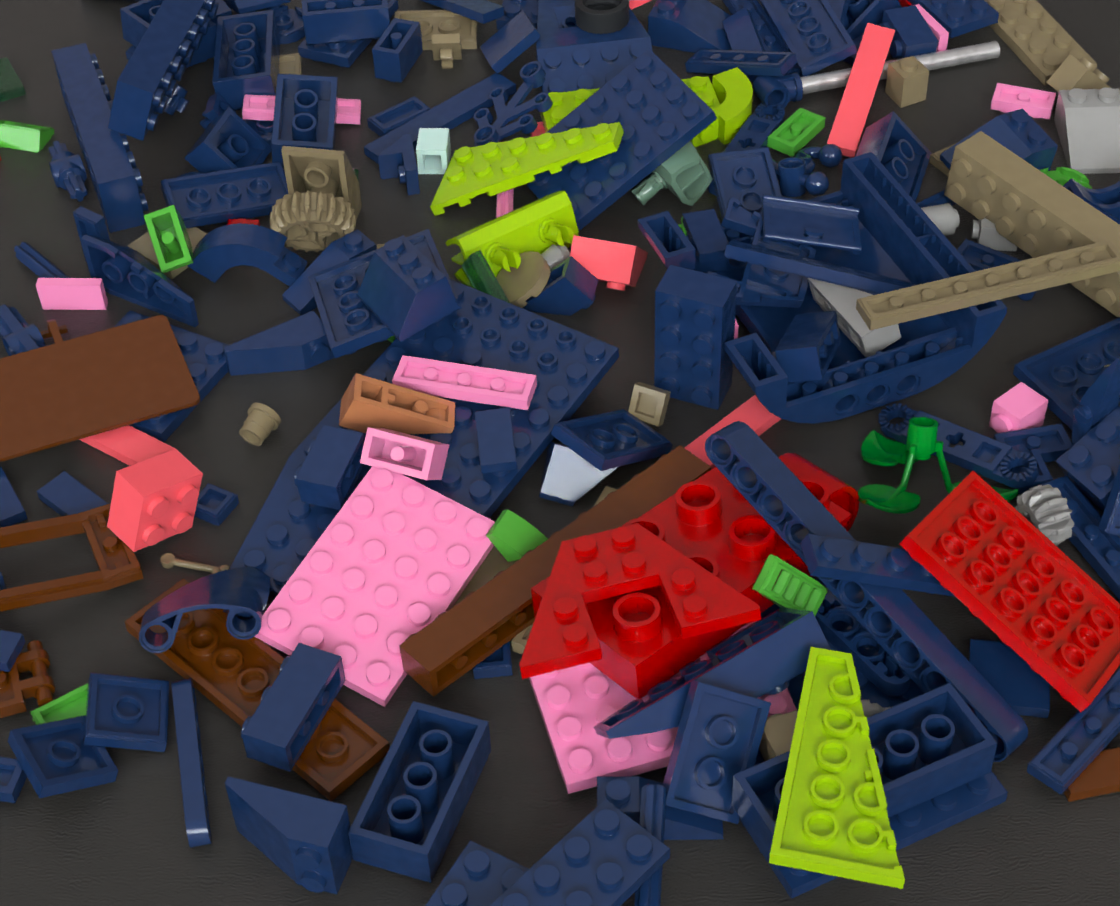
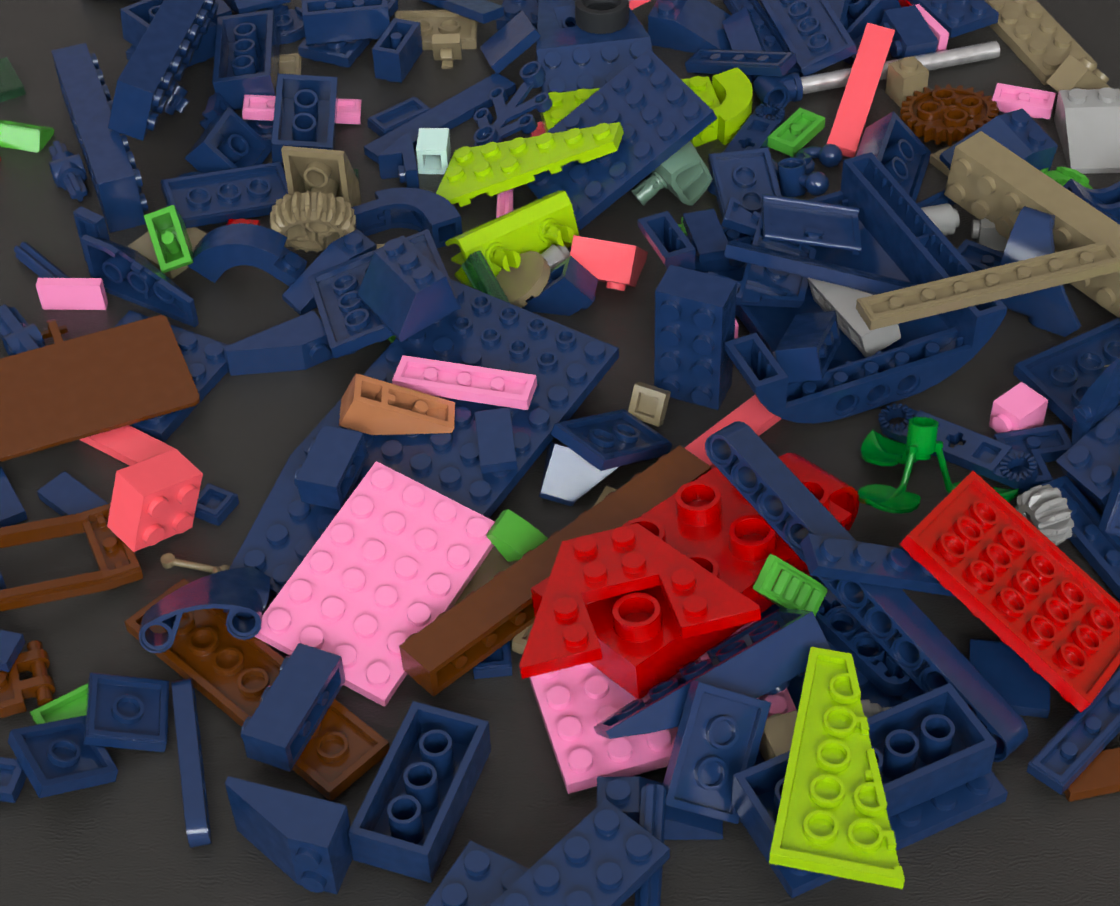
(259, 423): dark tan piece -> none
(404, 453): bright pink brick -> none
(412, 210): none -> dark blue arch
(947, 113): none -> reddish brown gear
(1047, 307): none -> dark blue panel

